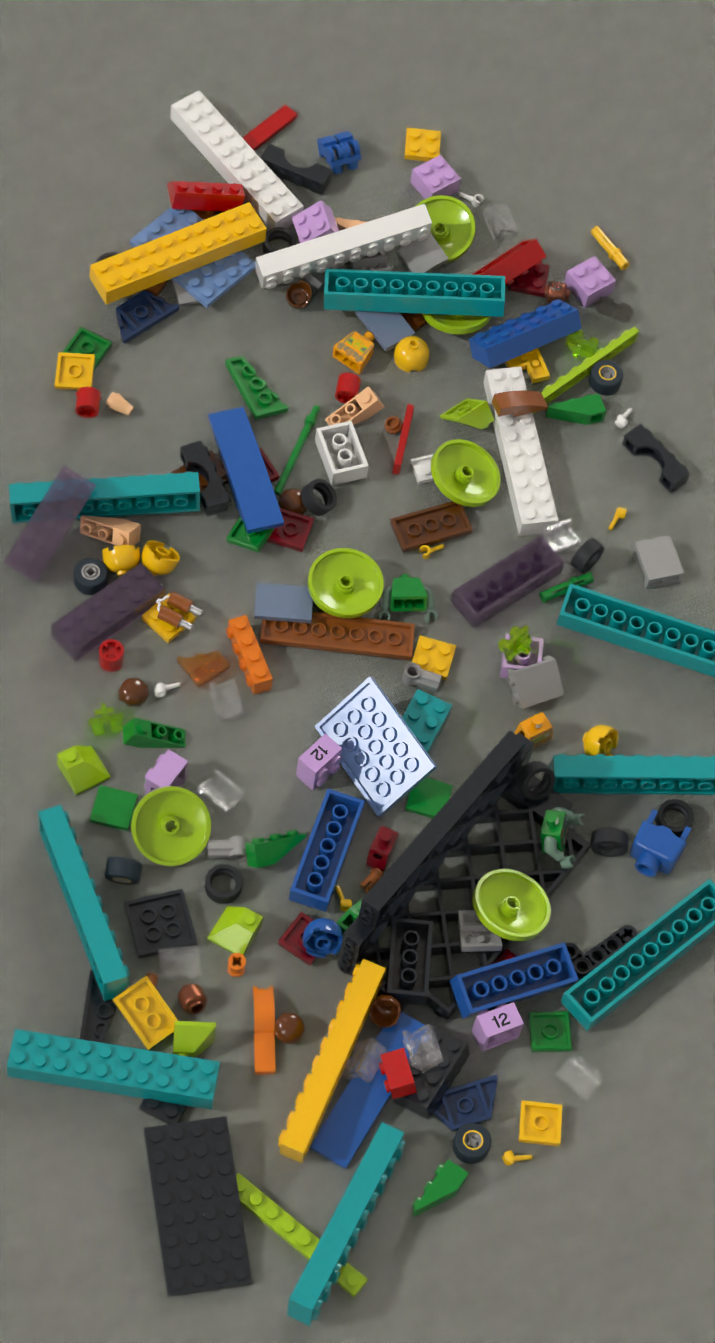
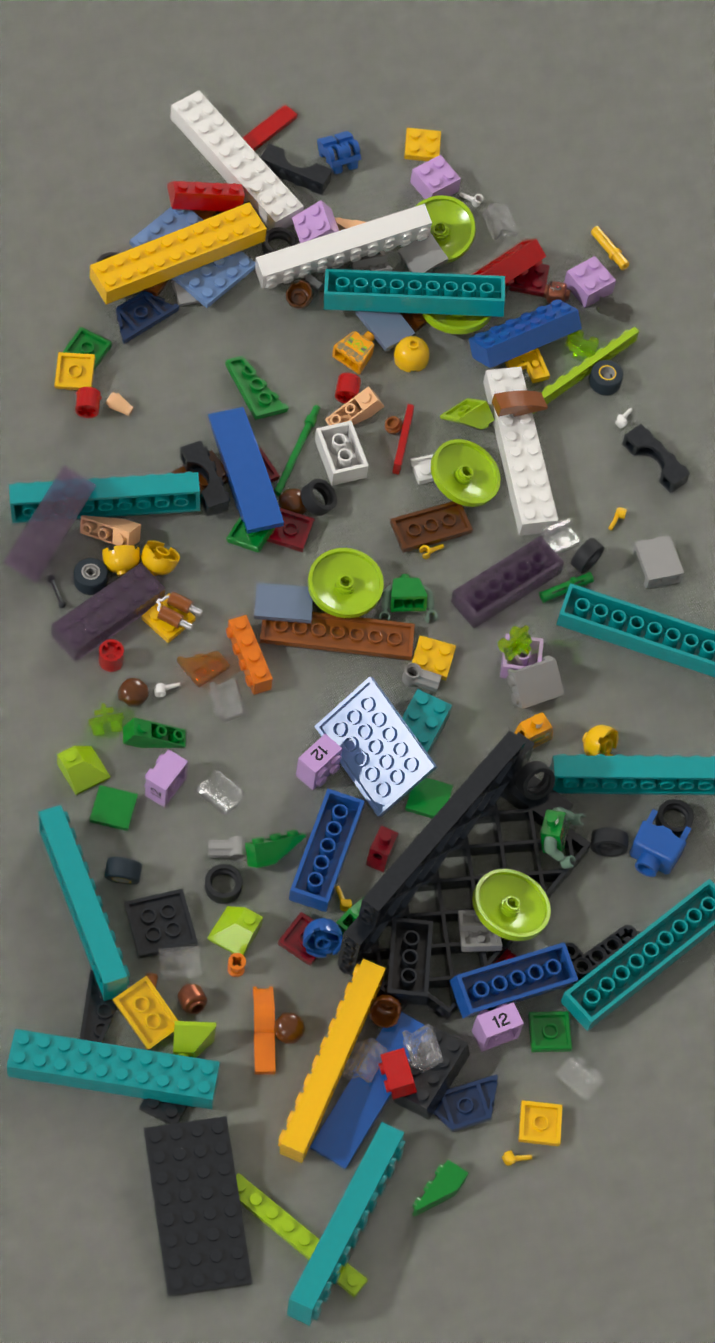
(51, 579): none -> black hinge
(170, 825): lime dish -> none
(371, 879): dark orange pin -> none
(474, 1136): black wheel -> none
(580, 410): green slope -> none

